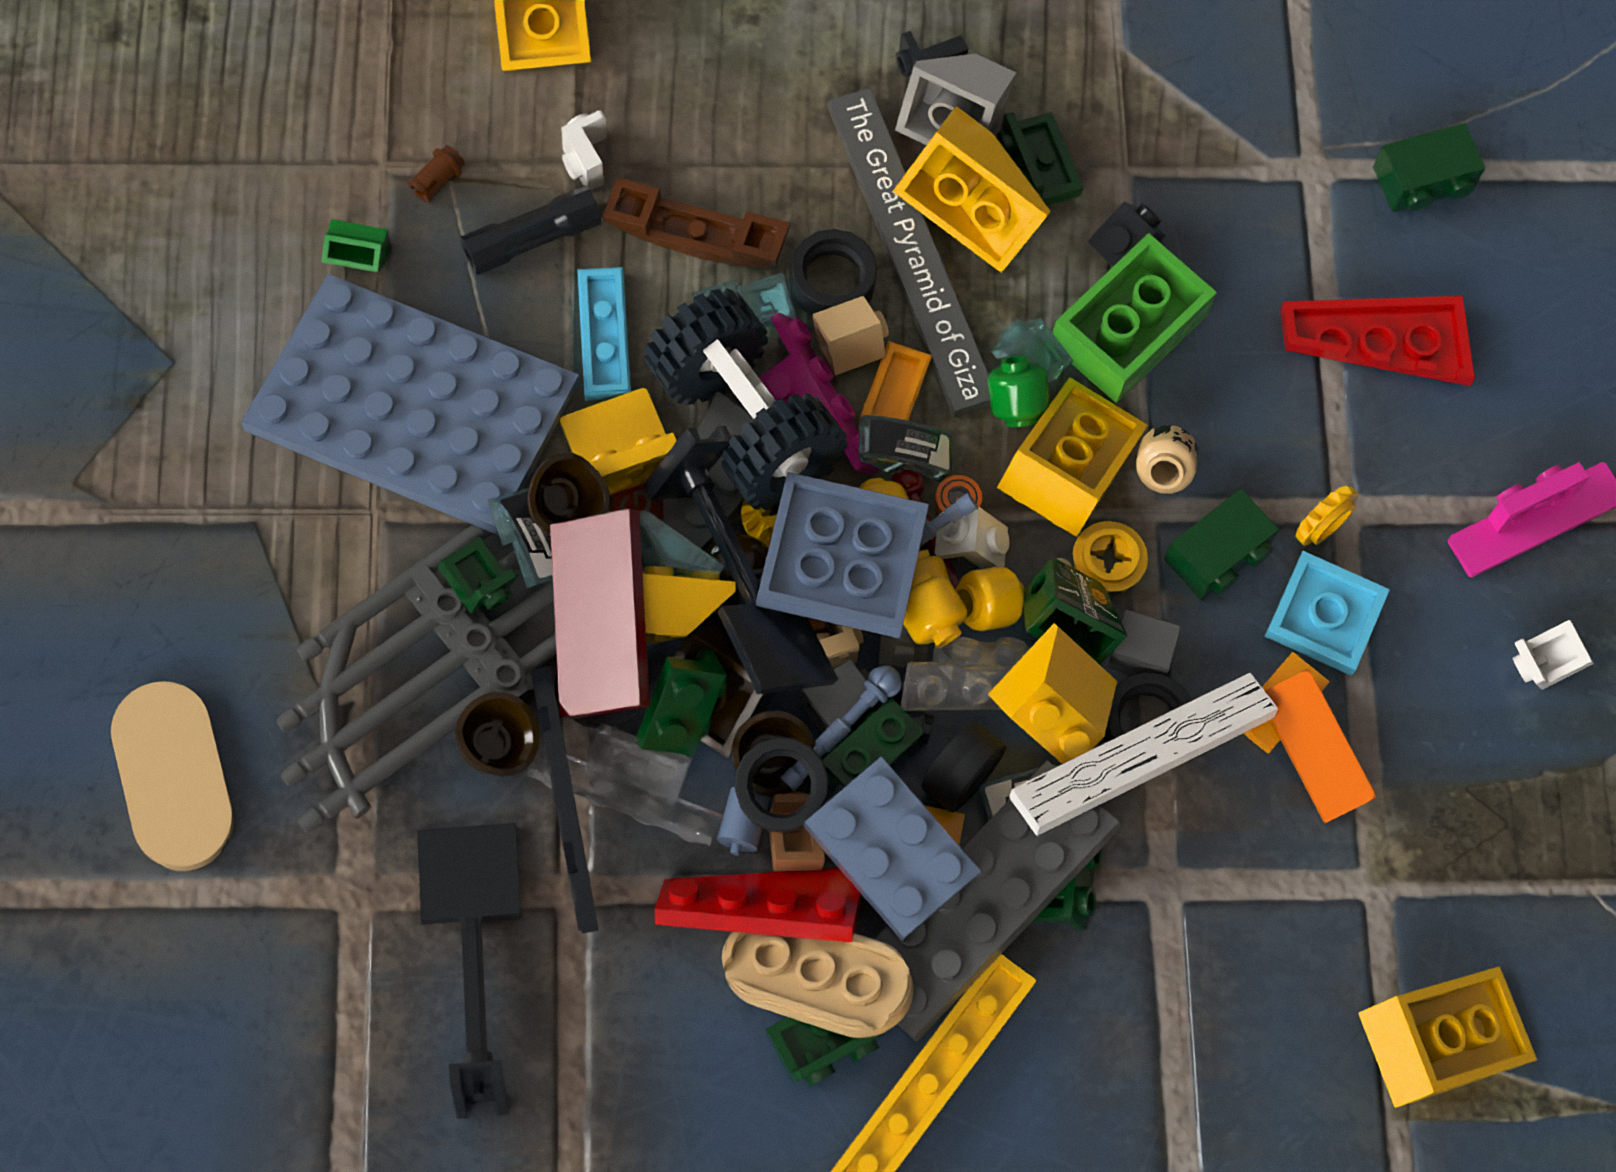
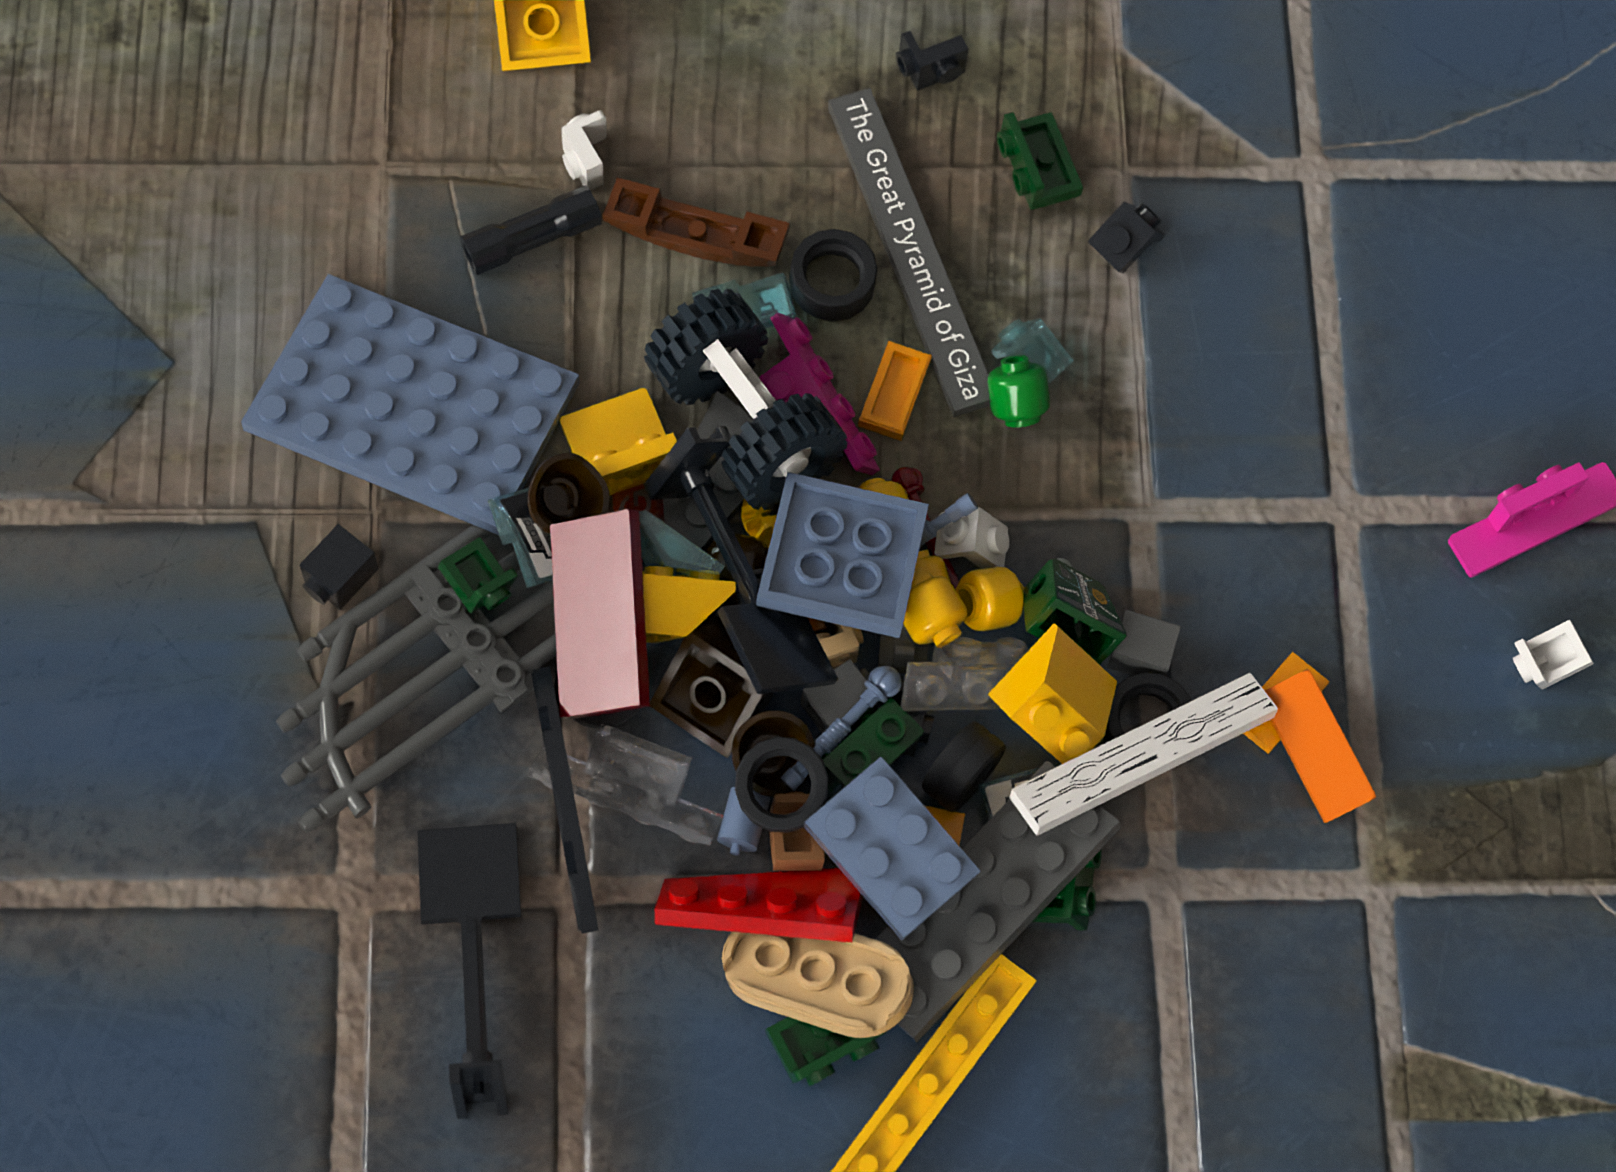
(172, 776): tan tile -> none
(338, 568): none -> black brick
(355, 246): green piece -> none
(436, 173): reddish brown pin -> none
(497, 734): dark brown helmet -> none
(603, 333): medium azure tile -> none
(682, 704): dark green bracket -> none
(850, 335): tan brick -> none
(903, 444): slope -> none
(954, 488): orange tile -> none
(960, 81): light grey slope -> none
(974, 190): yellow slope -> none
(1072, 456): yellow slope -> none
(1127, 547): yellow gear -> none
(1133, 317): bright green brick -> none
(1167, 459): tan head -> none
(1222, 545): dark green brick -> none
(1327, 516): yellow gear -> none
(1327, 613): medium azure plate -> none
(1390, 334): red wing -> none
(1429, 168): dark green brick -> none
(1446, 1036): yellow slope -> none

